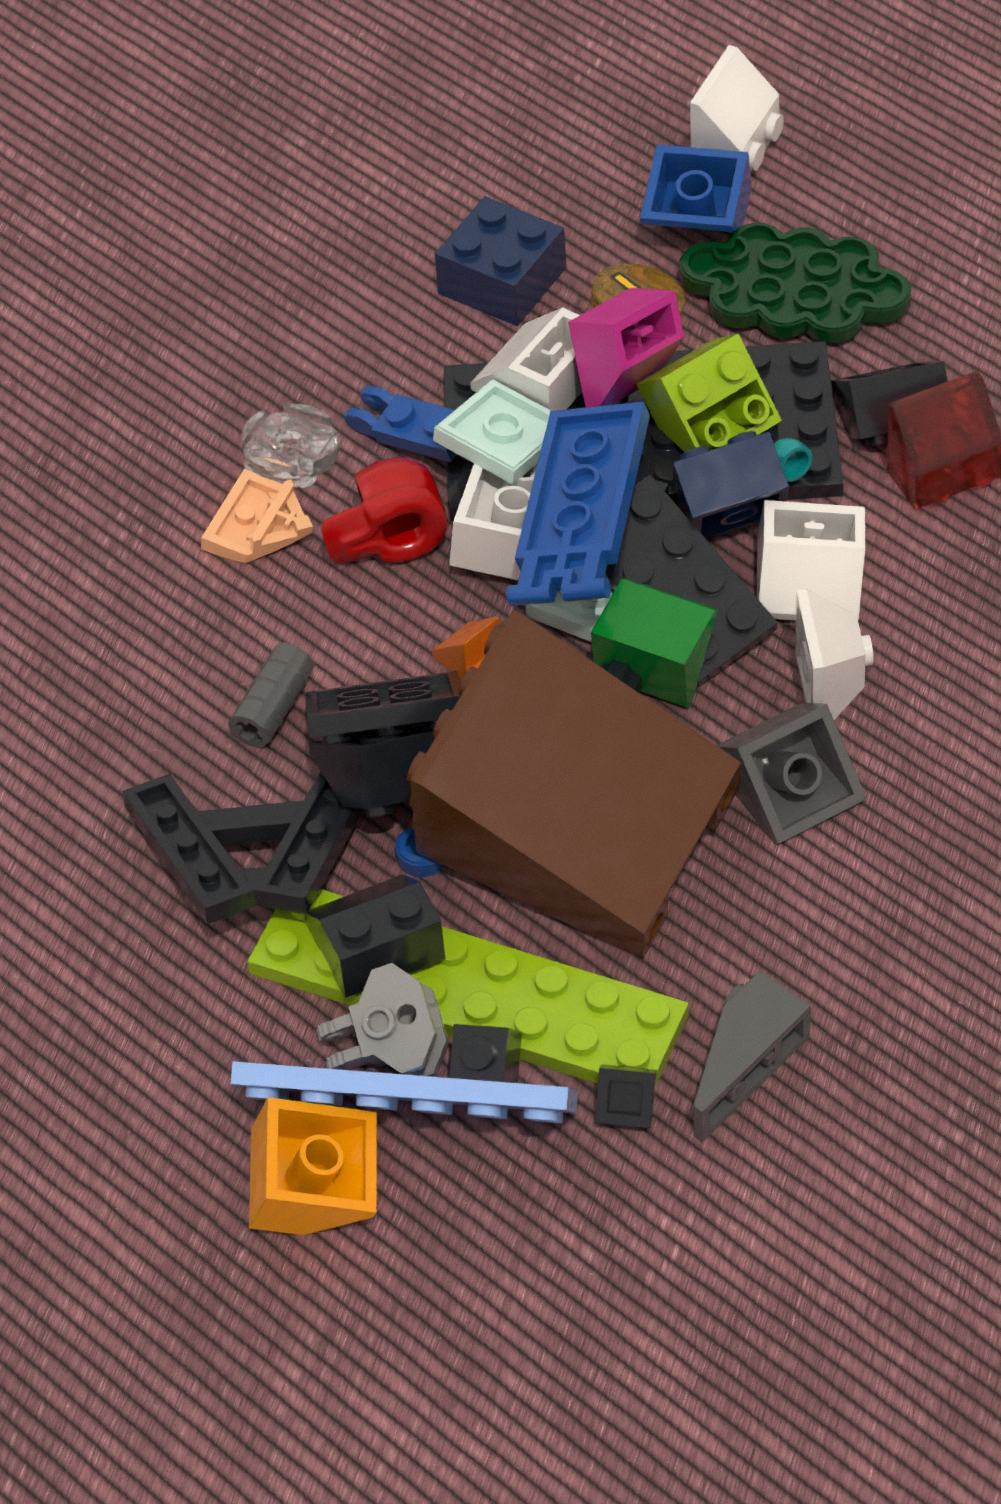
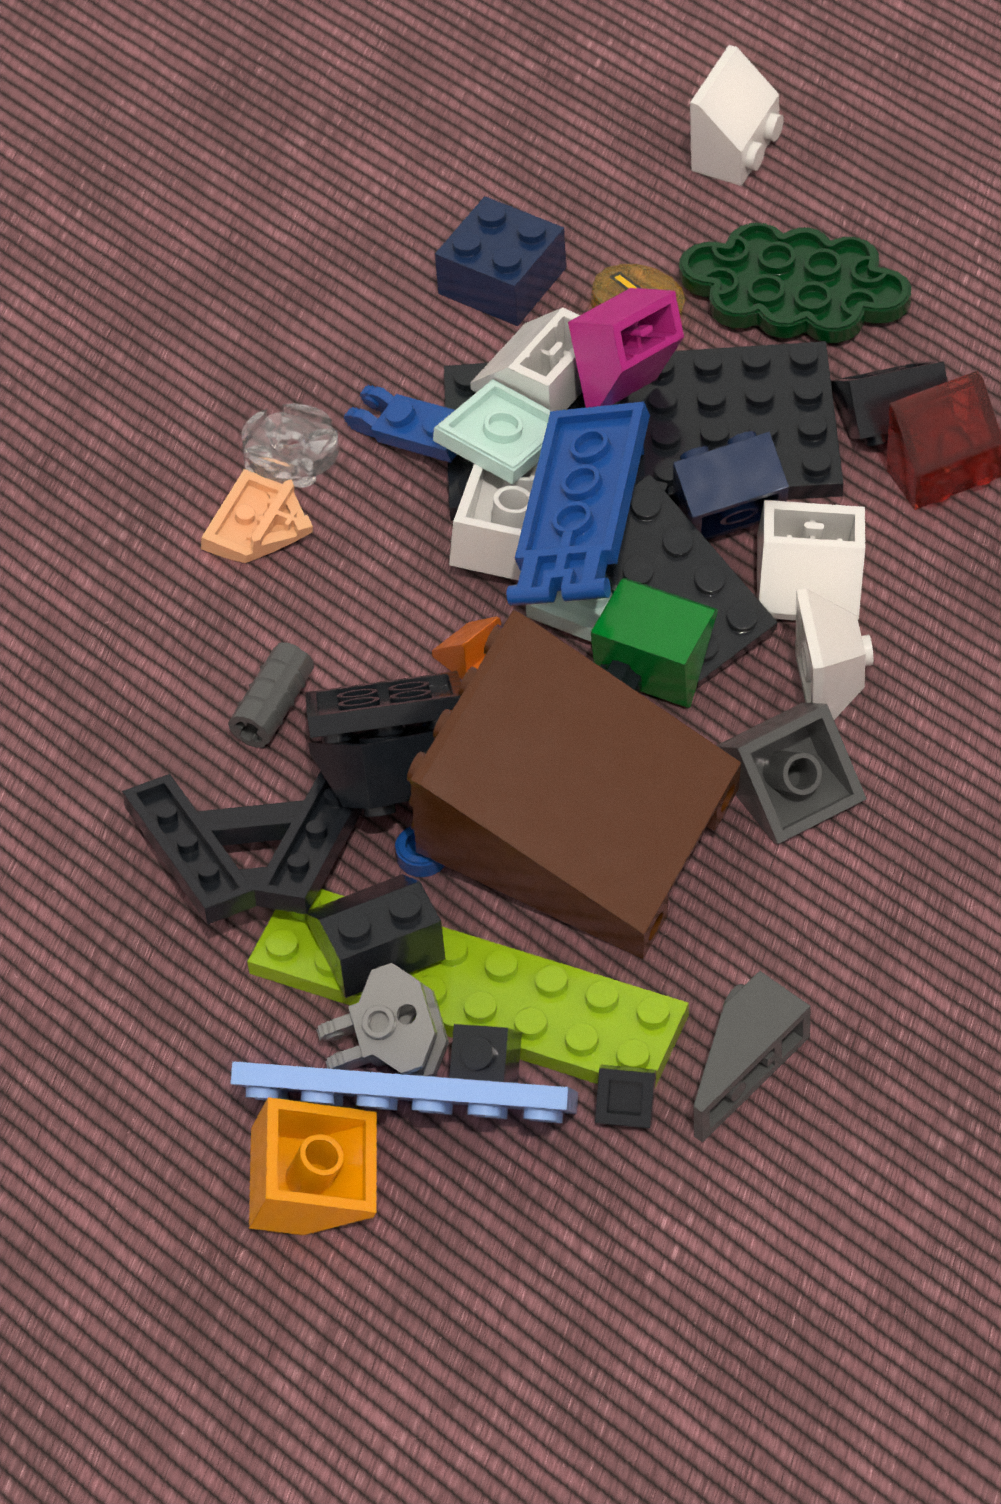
(397, 516): red piece -> none
(697, 188): blue slope -> none
(709, 396): lime slope -> none
(793, 457): teal hinge -> none

